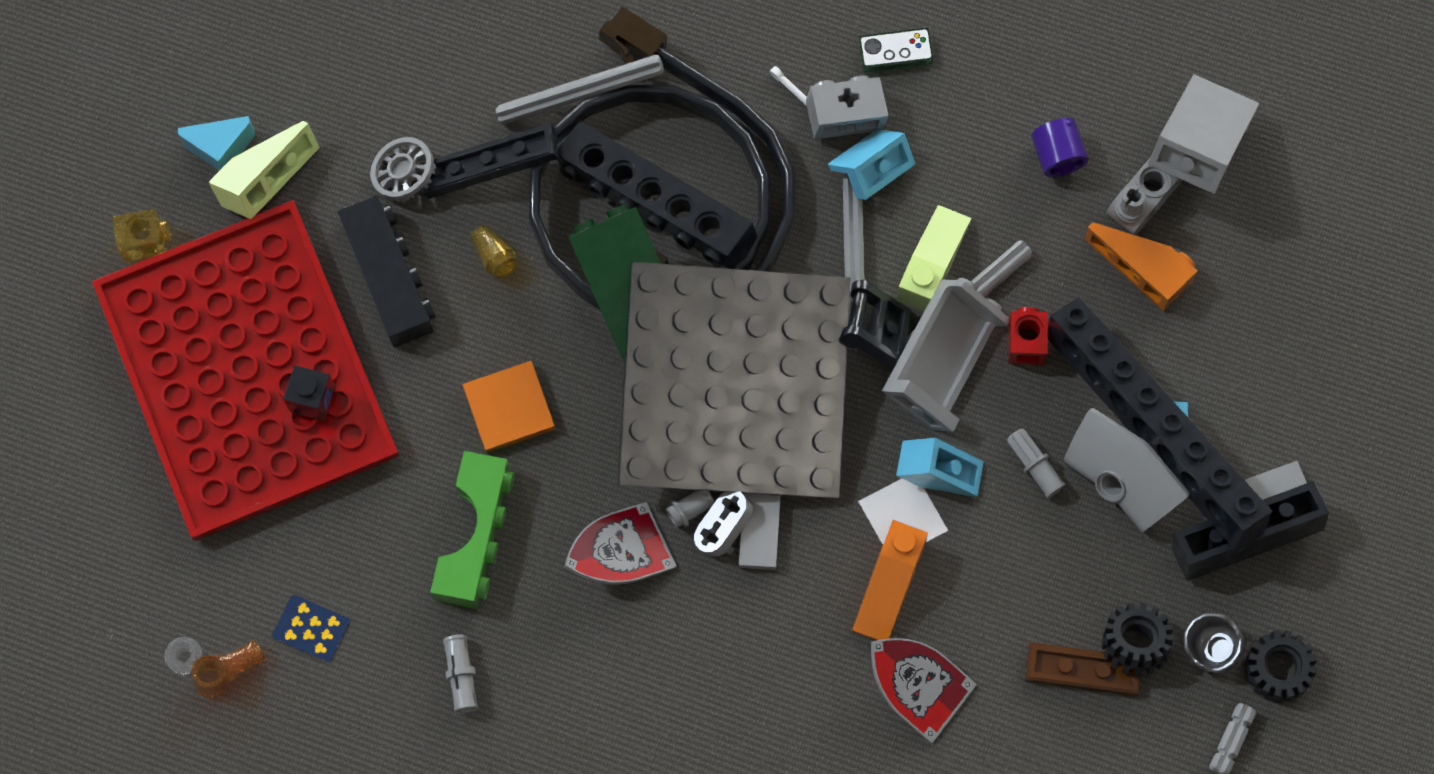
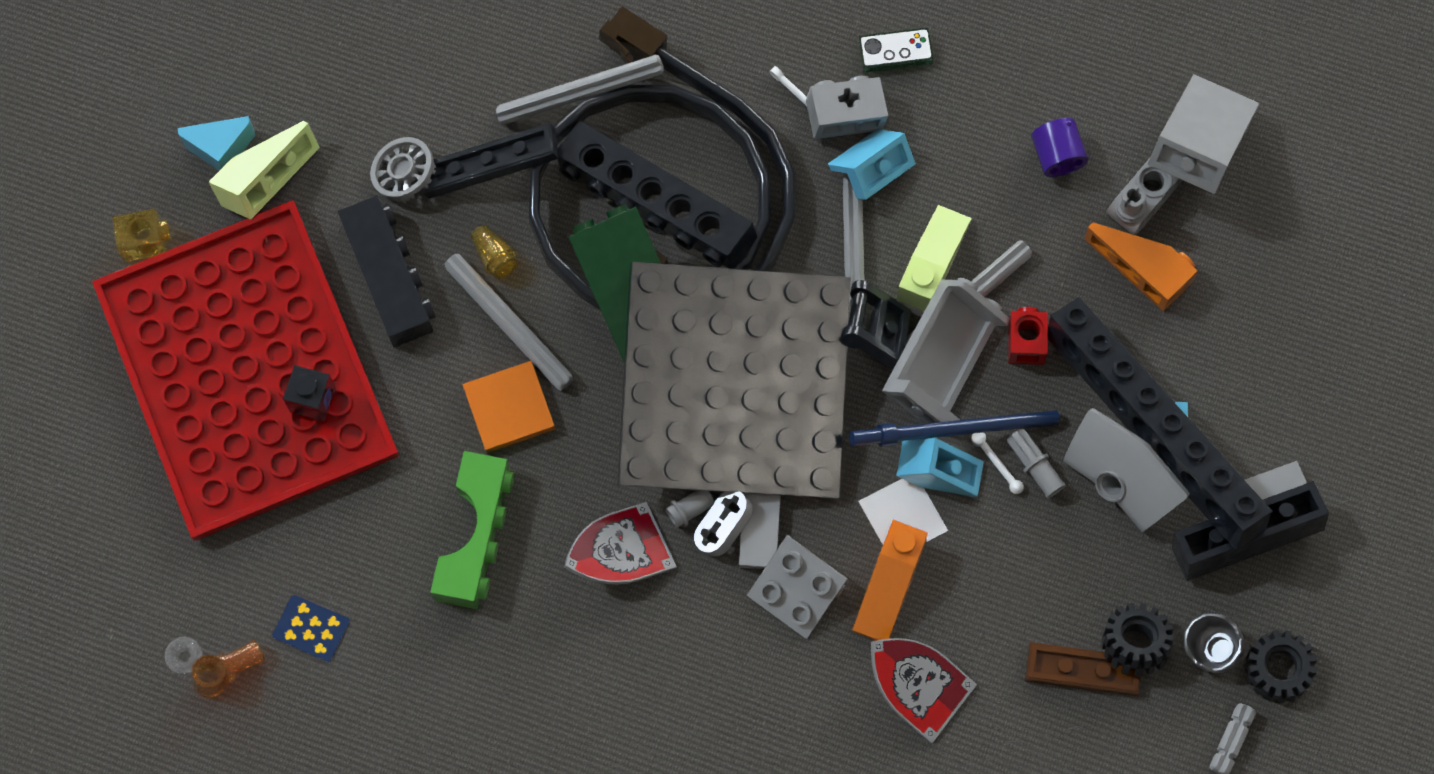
(460, 674): light grey pin -> none
(509, 322): none -> light grey axle
(797, 587): none -> light grey hinge
(889, 434): none -> dark blue bar
(979, 440): none -> white hinge

